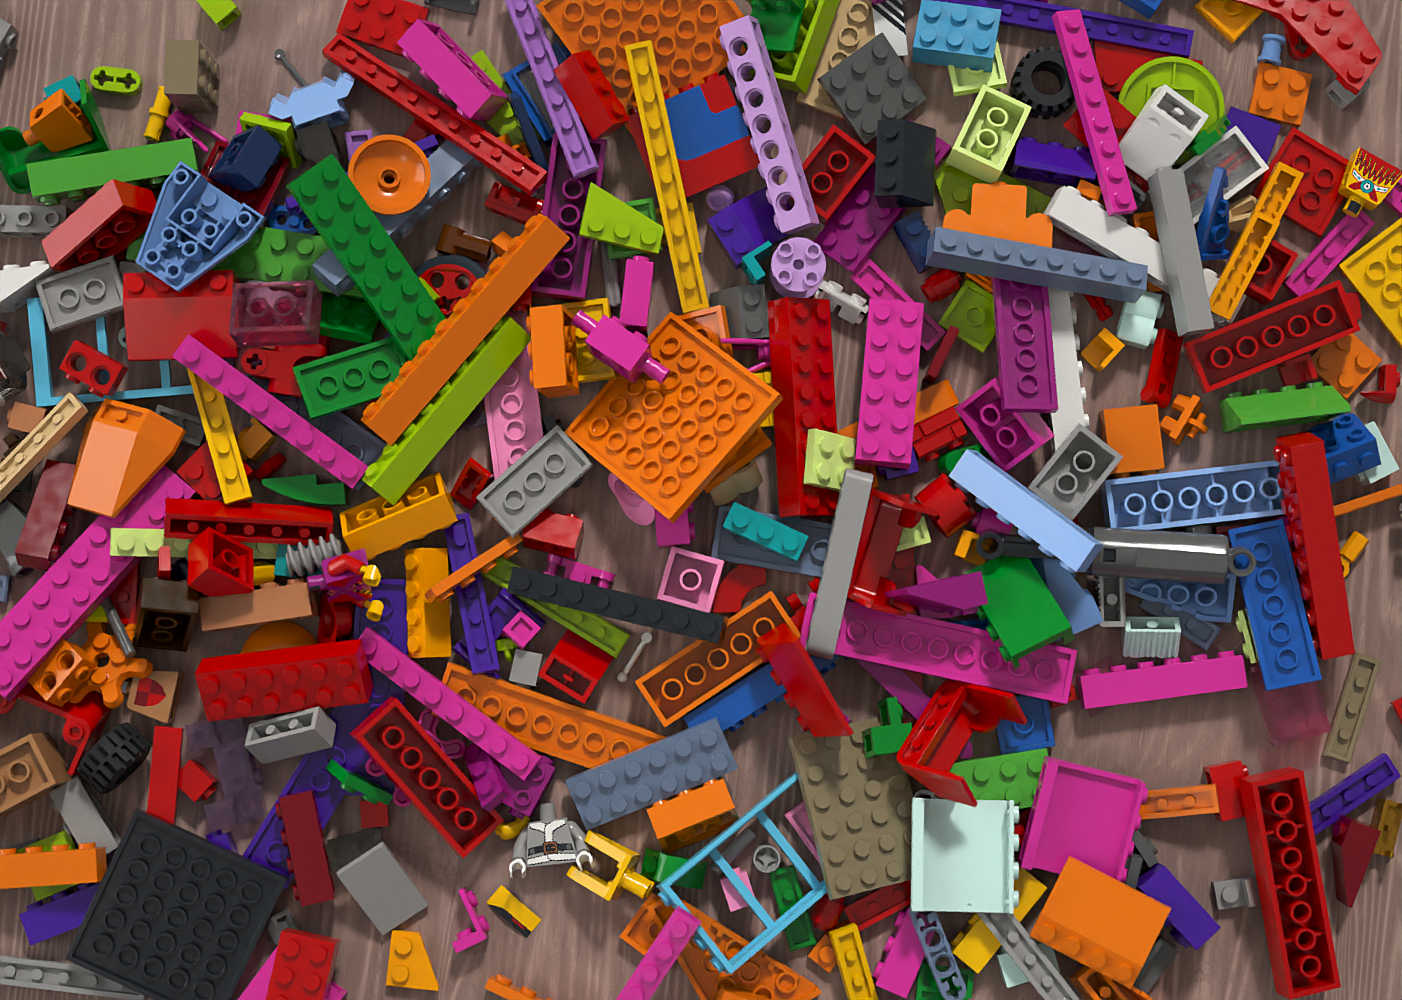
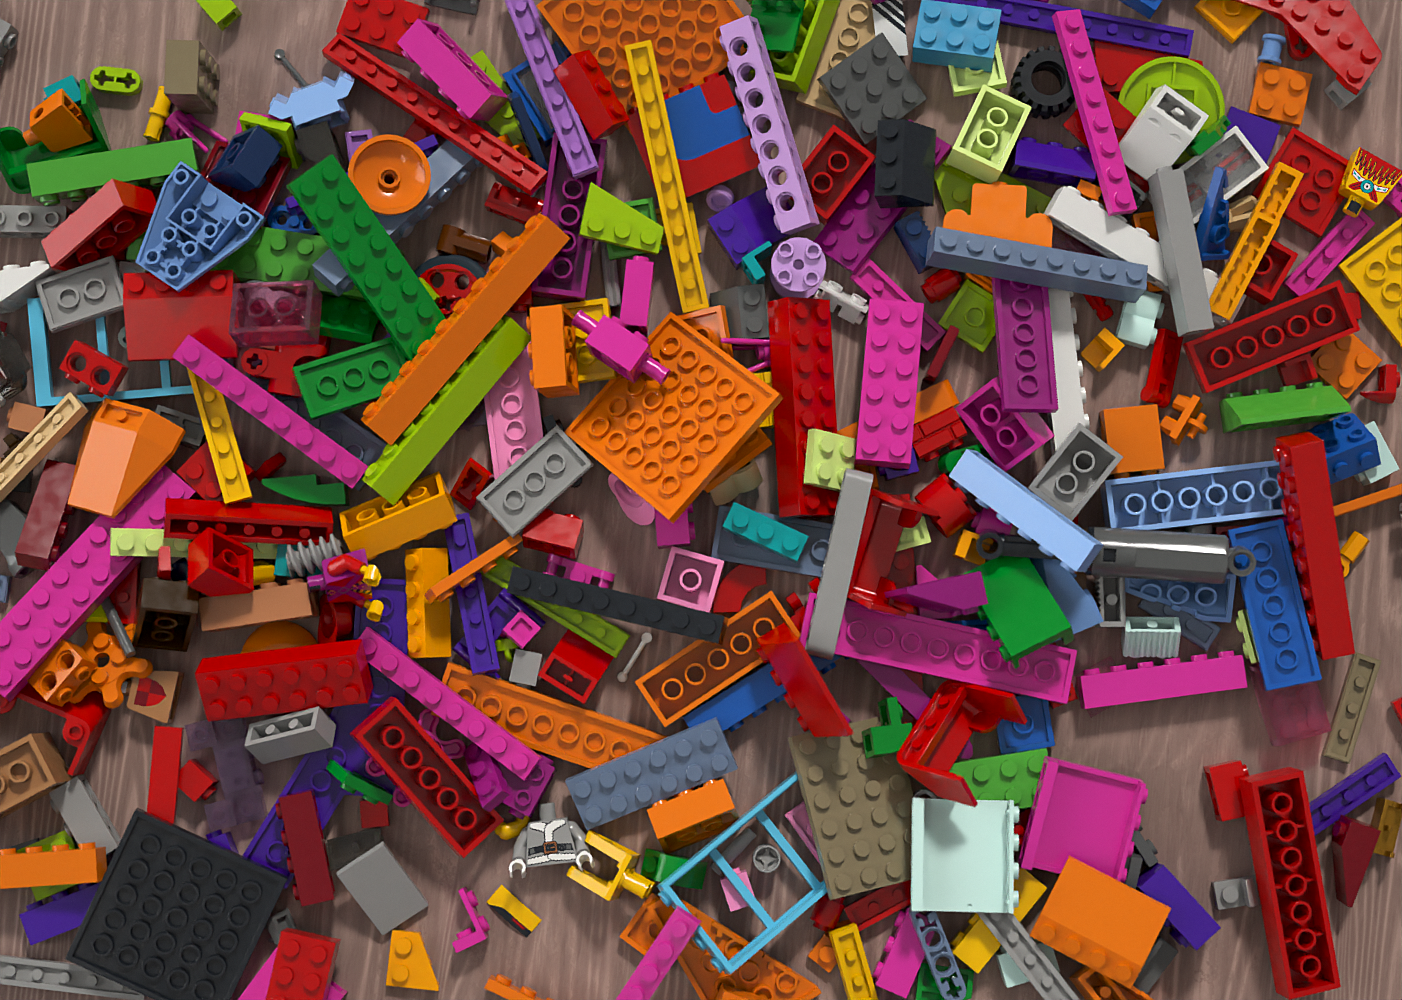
(114, 758): black tyre -> none
(255, 440): light orange brick -> none
(787, 893): green tile -> none
(1180, 801): orange plate -> none

